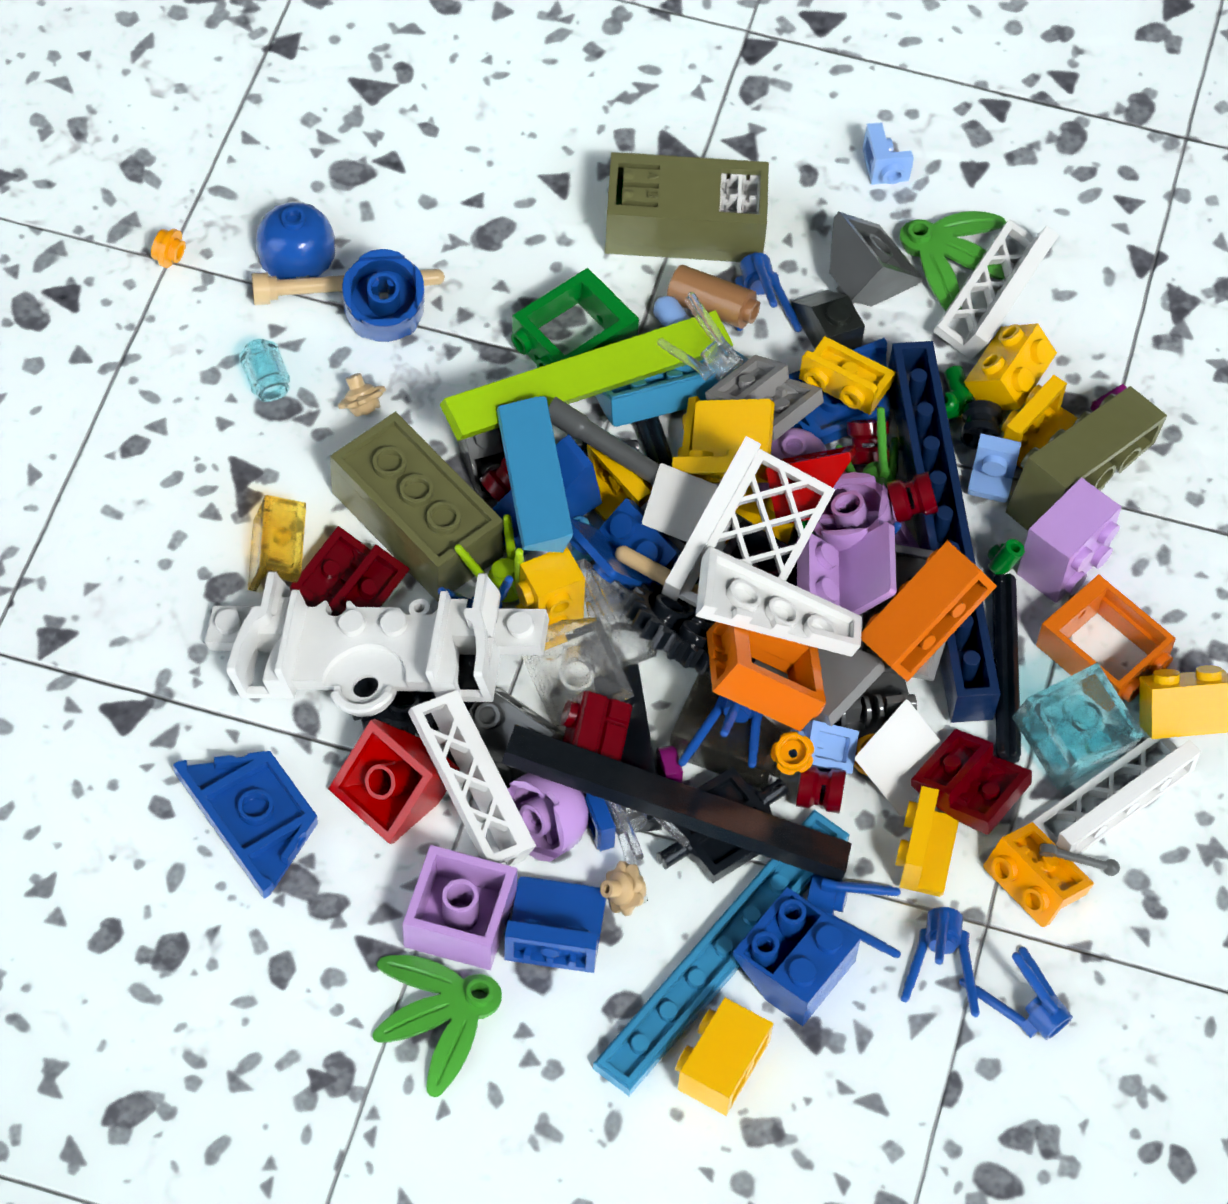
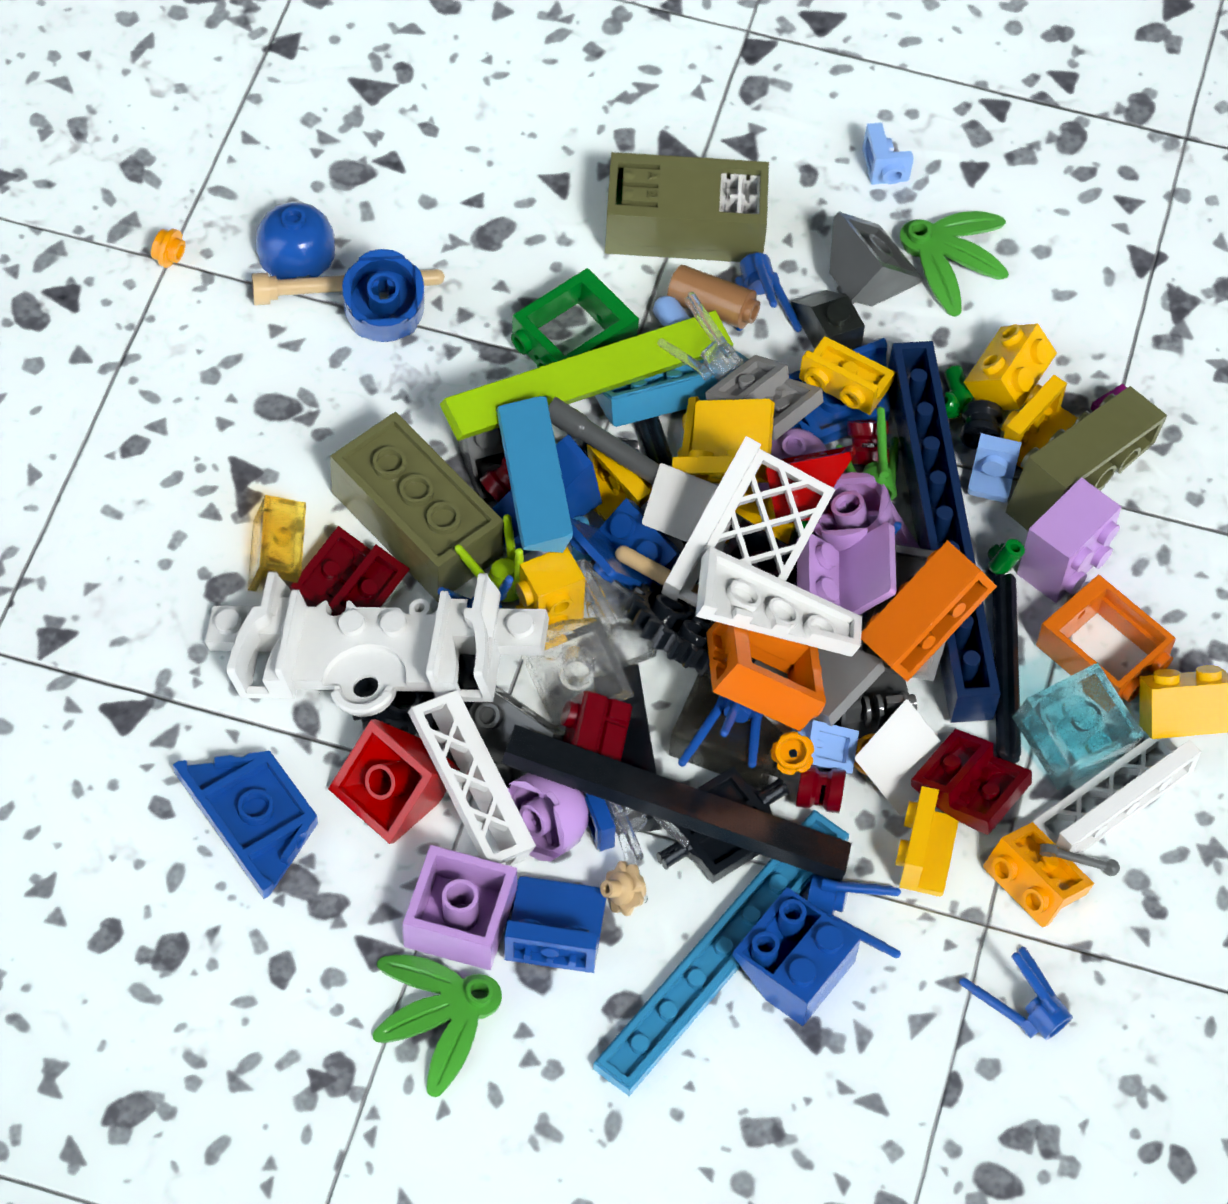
(265, 370): clear light blue brick -> none
(361, 397): tan plant -> none
(667, 763): magenta tile -> none
(723, 1056): yellow brick -> none
(922, 496): dark red wheel -> none
(943, 936): blue plant -> none
(1008, 290): white fence -> none

